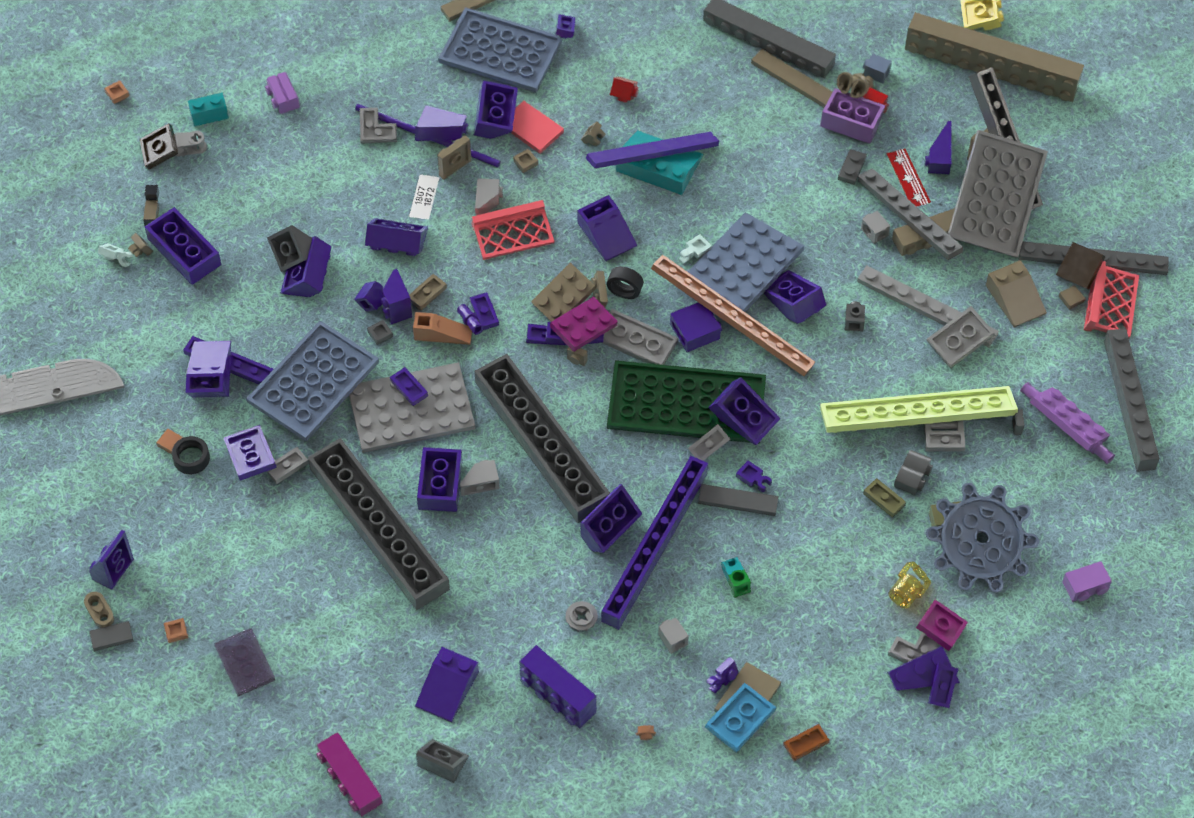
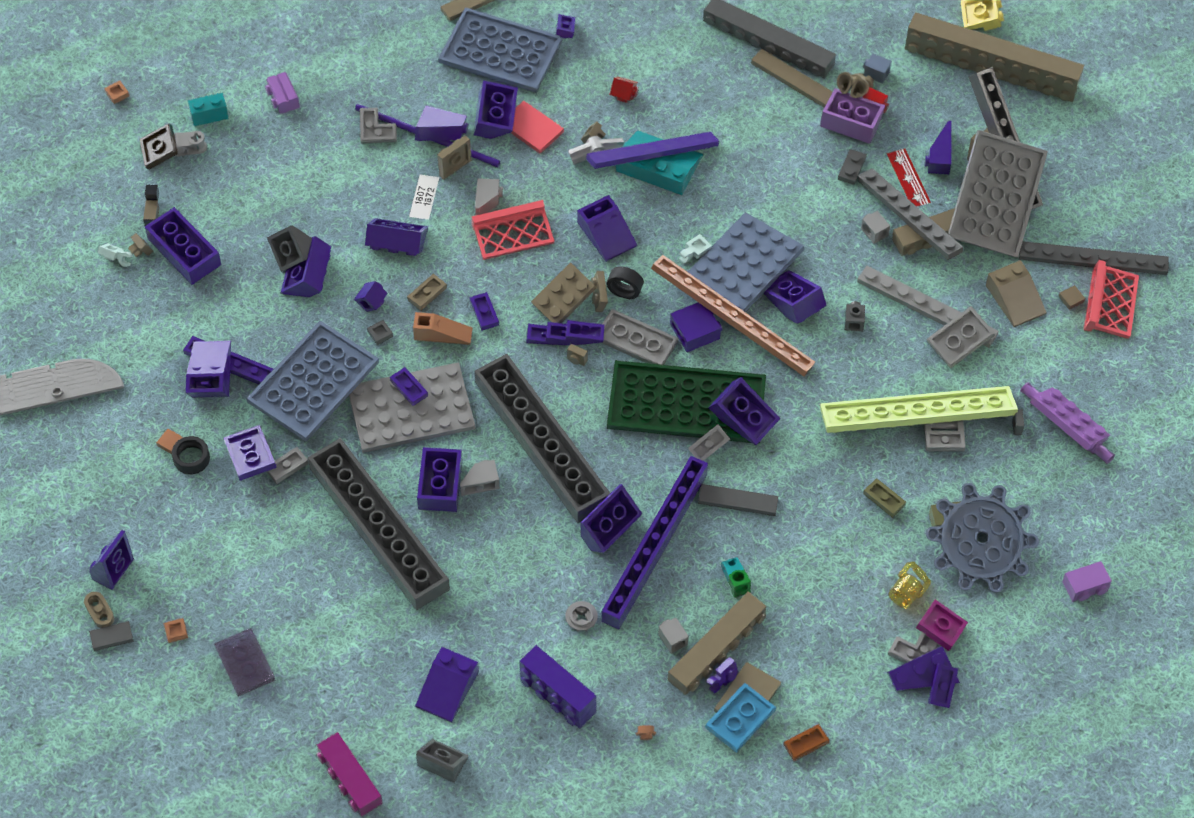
(396, 299): dark purple slope -> none
(470, 319): dark purple pin -> none
(525, 160): dark tan plate -> none
(583, 324): magenta plate -> none
(593, 144): none -> light grey piece
(717, 643): none -> dark tan brick
(752, 474): dark purple plate -> none
(913, 472): dark grey brick -> none
(1080, 265): dark brown tile -> none
(1131, 400): dark grey brick -> none

